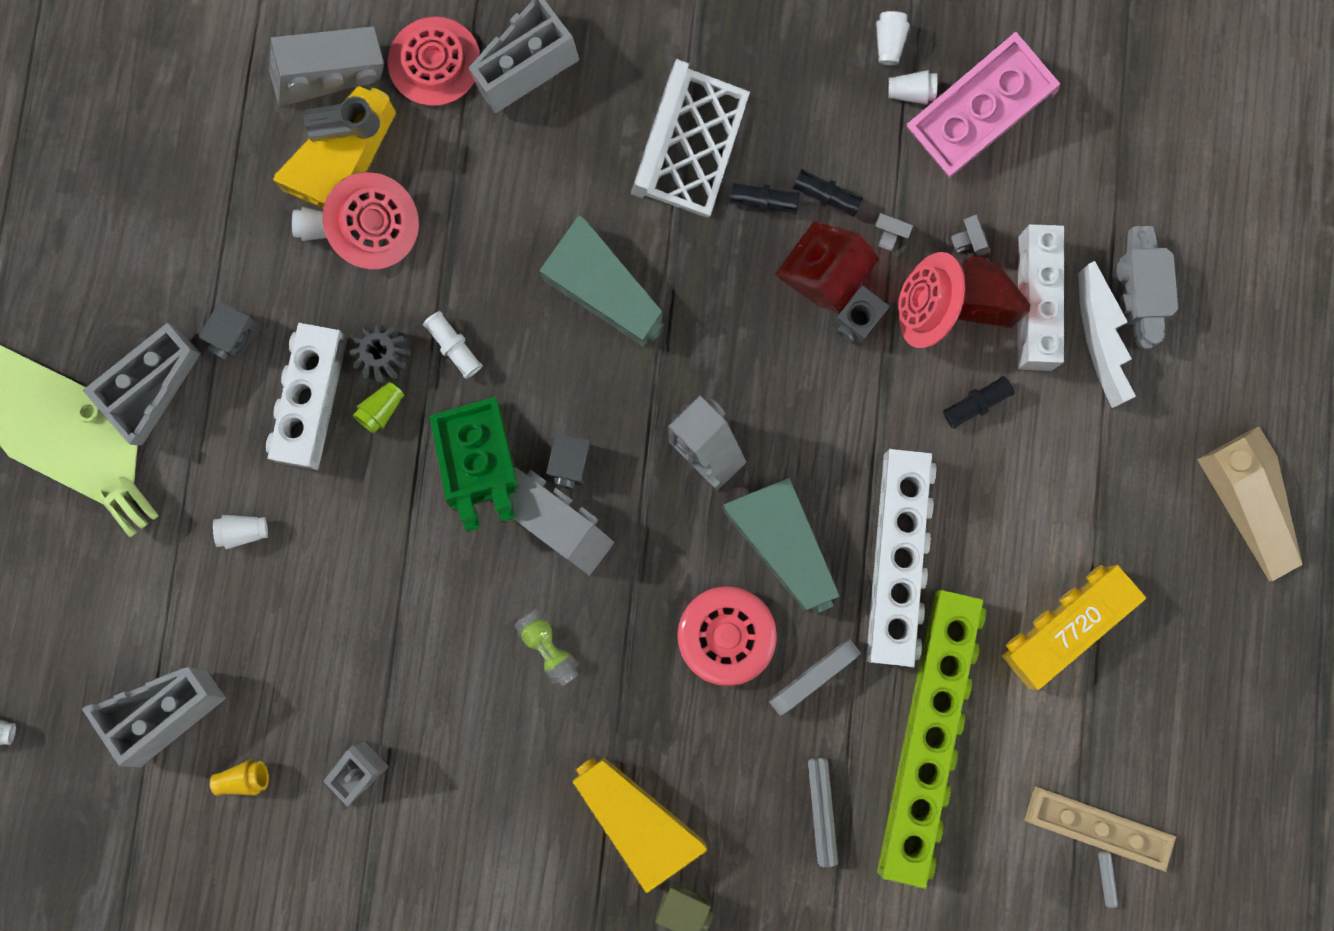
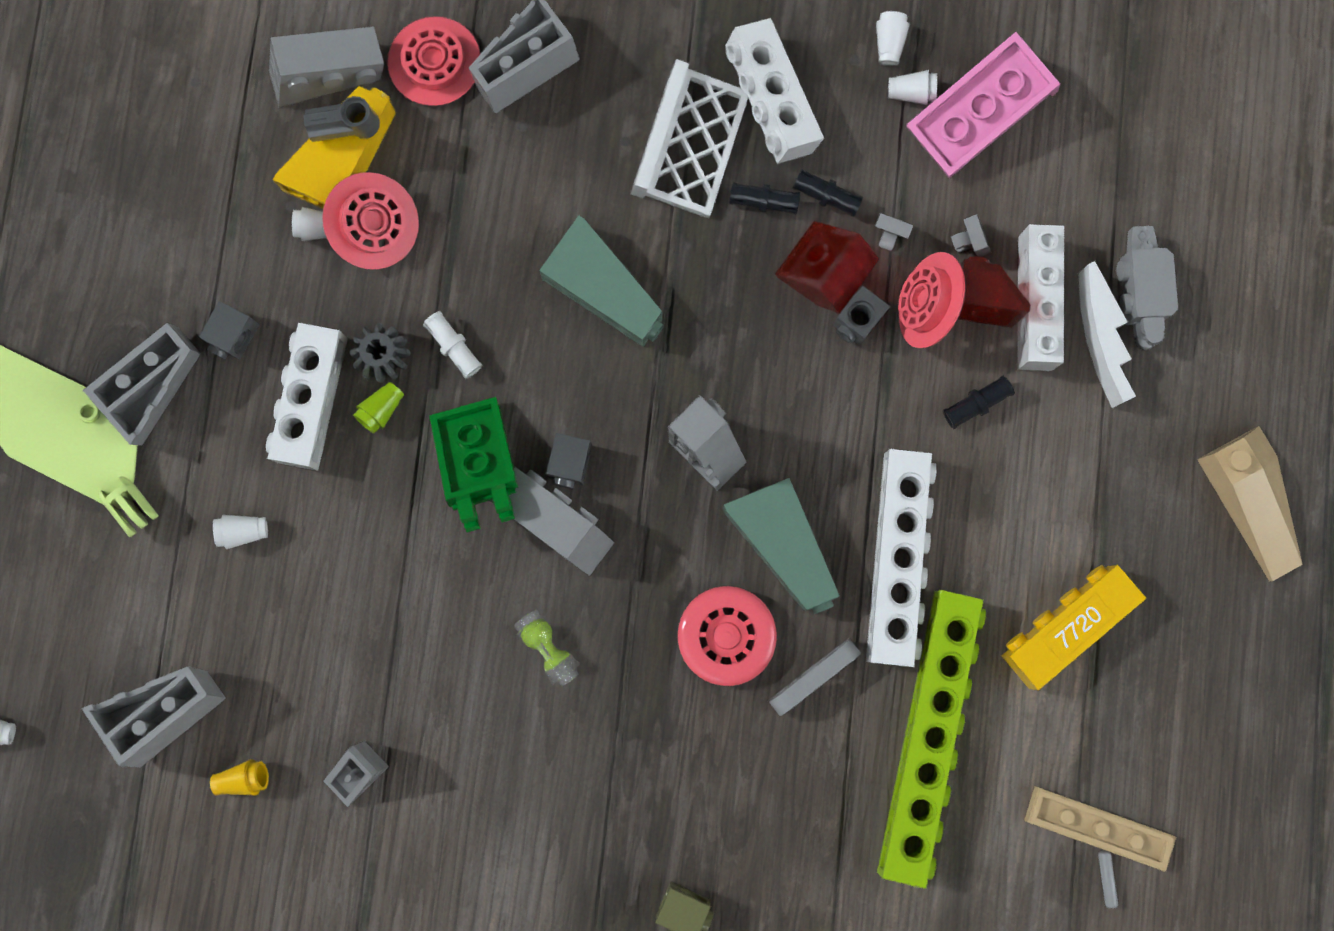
(641, 828): yellow slope -> none
(775, 73): none -> white brick
(822, 812): light grey axle -> none

